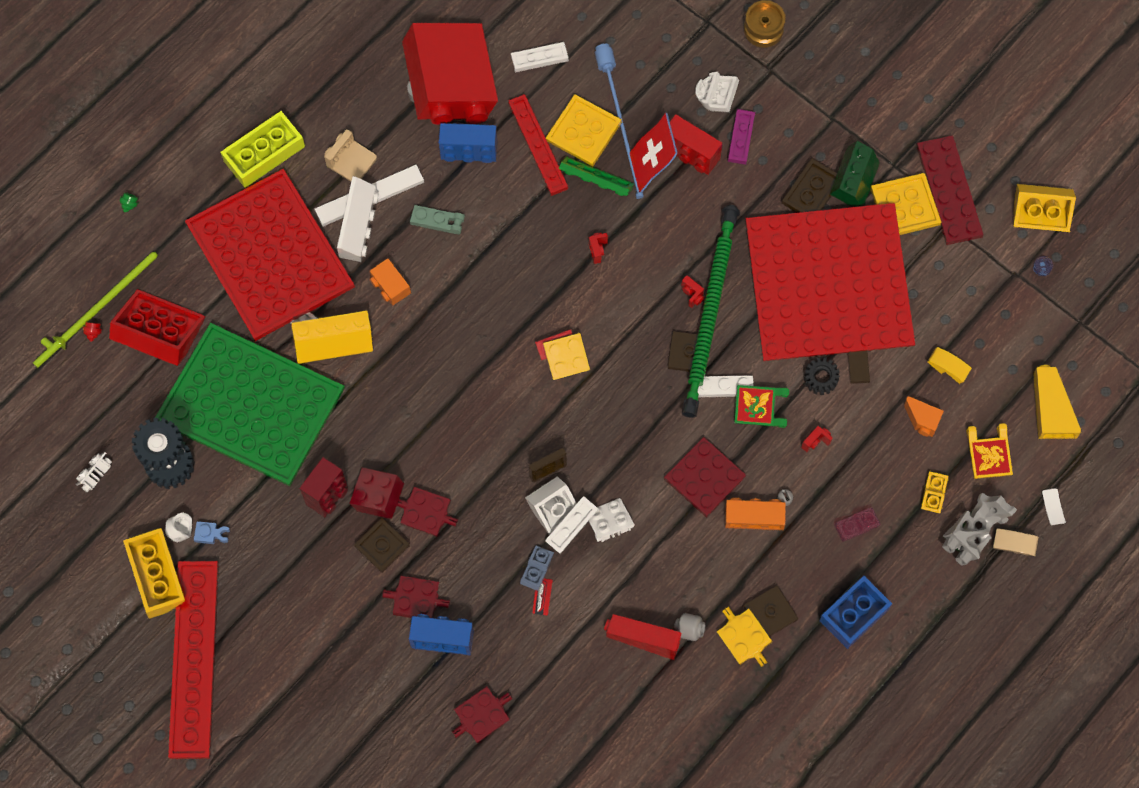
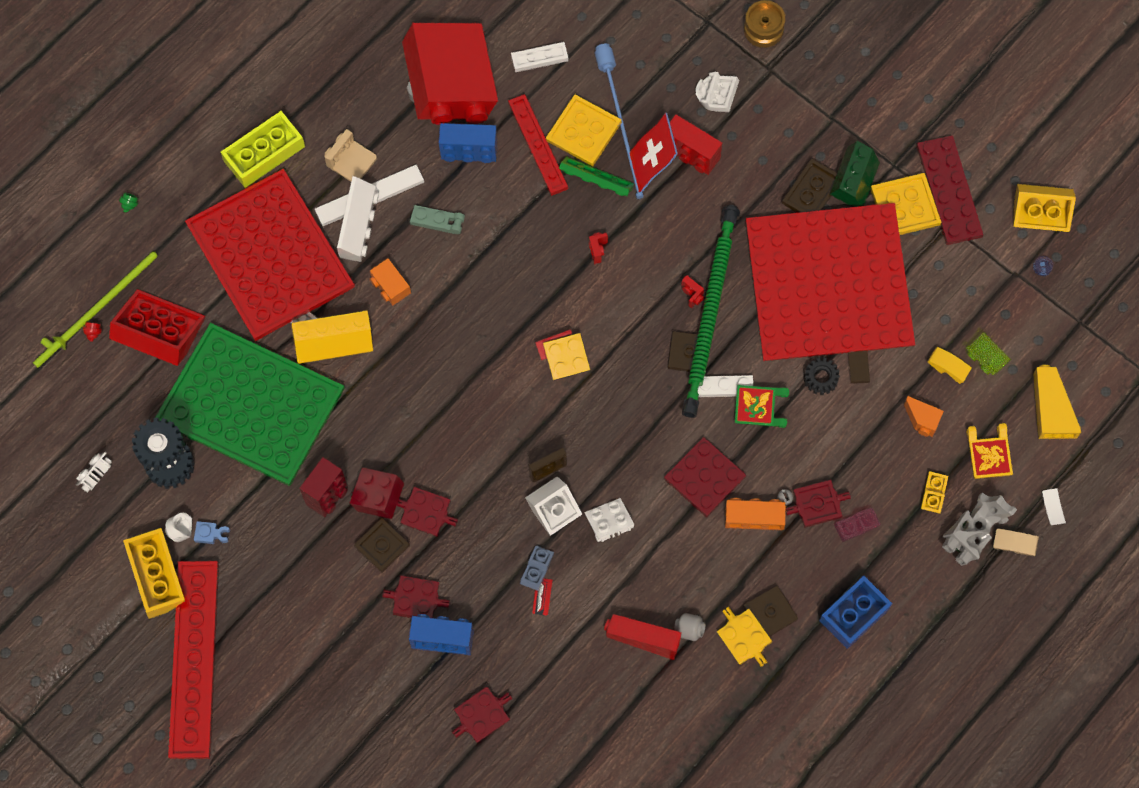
(571, 525): white plate -> none
(741, 136): magenta plate -> none
(813, 441): red bracket -> none
(817, 503): none -> dark red plate
(988, 354): none -> clear neon green bracket

